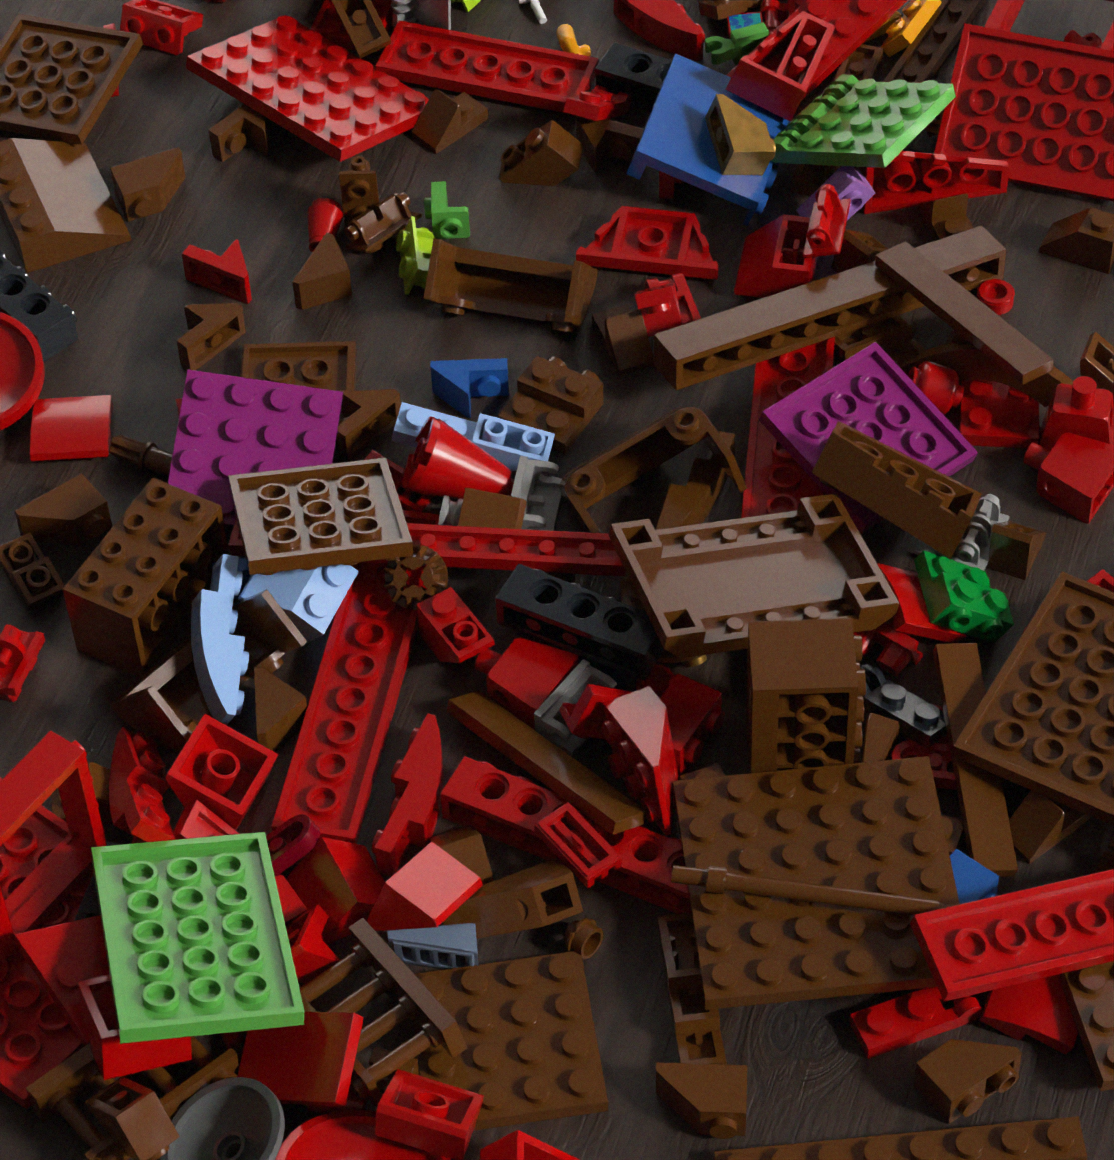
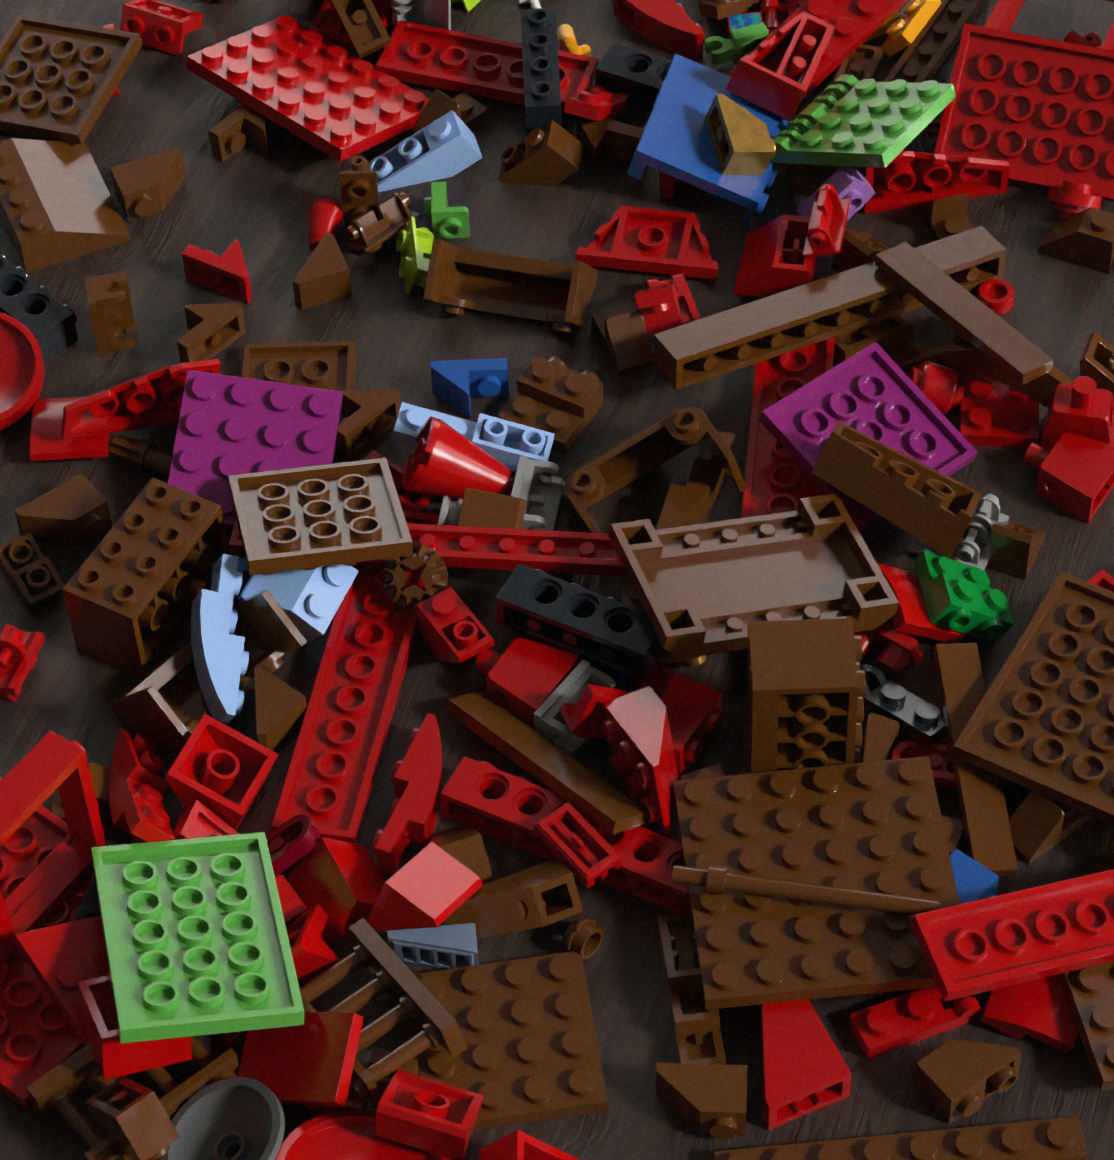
(110, 311): none -> reddish brown hinge
(134, 404): none -> red wedge
(428, 155): none -> light blue slope
(540, 67): none -> black brick
(798, 1063): none -> red slope
(1073, 198): none -> red plate

